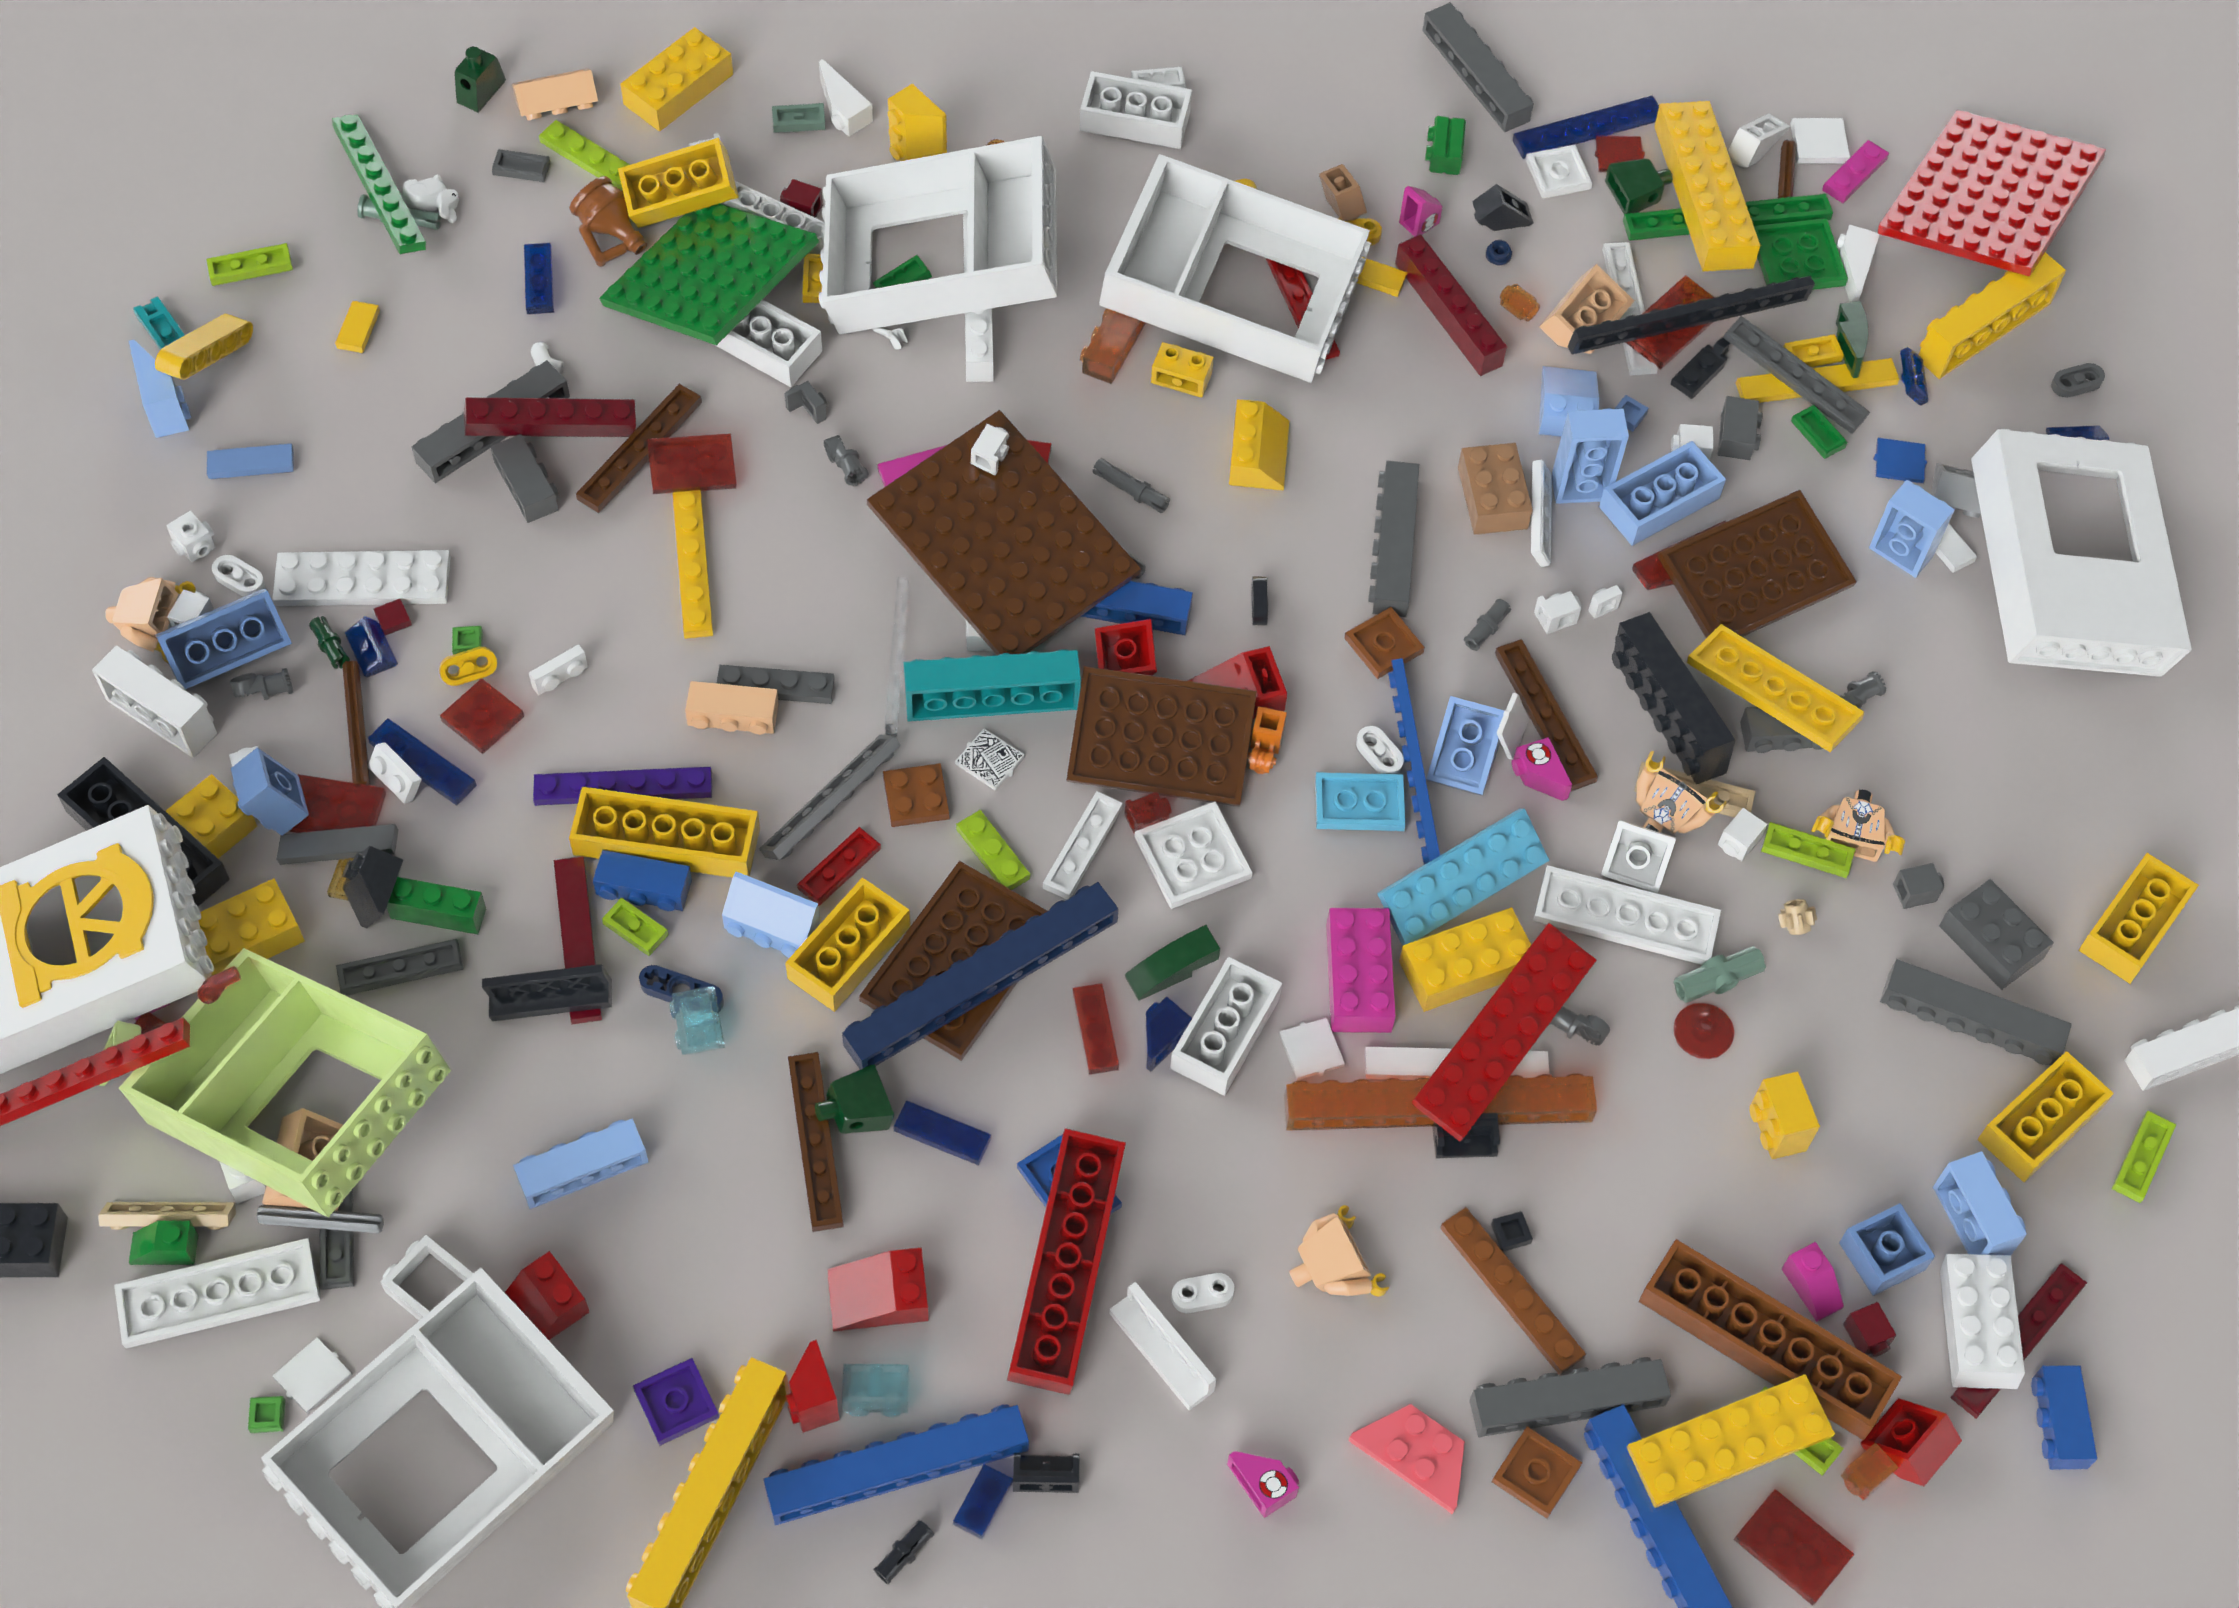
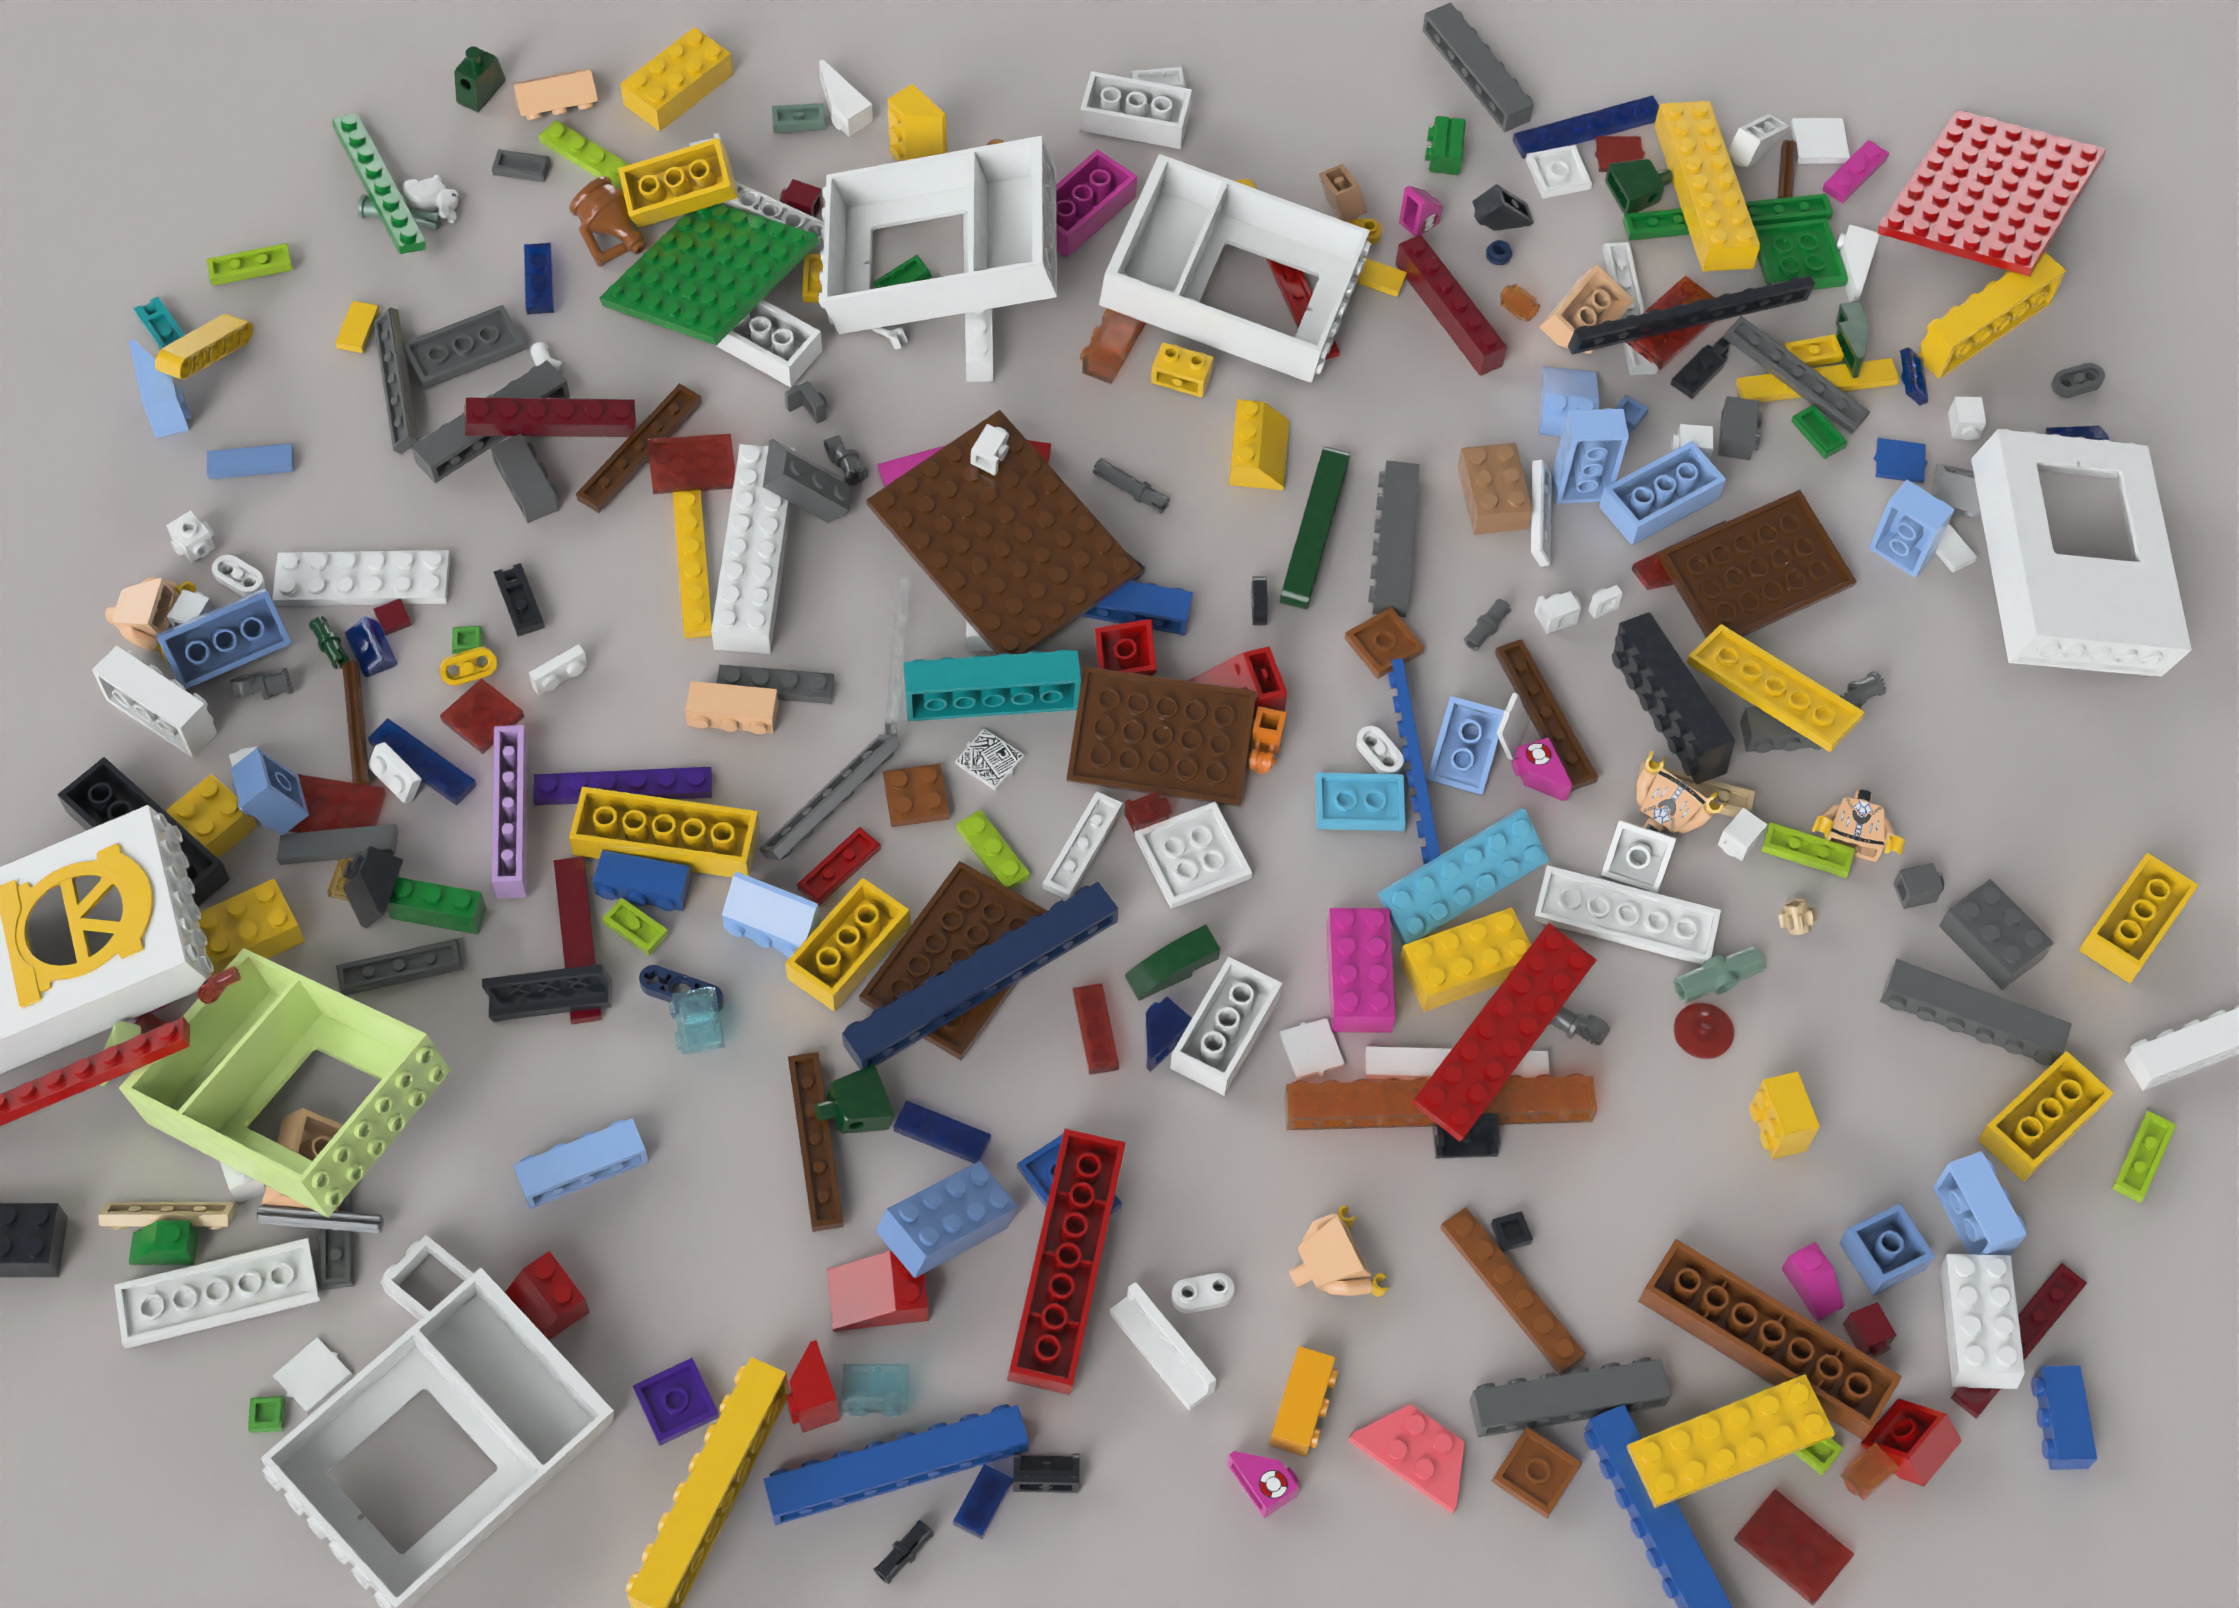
(395, 380): none -> dark grey tile
(463, 346): none -> dark grey plate
(510, 812): none -> lavender brick
(519, 600): none -> black plate
(751, 559): none -> white brick
(805, 483): none -> dark grey slope
(946, 1219): none -> medium blue brick
(1090, 199): none -> dark pink brick
(1304, 1401): none -> light orange brick
(1314, 528): none -> dark green beam
(1967, 418): none -> white brick

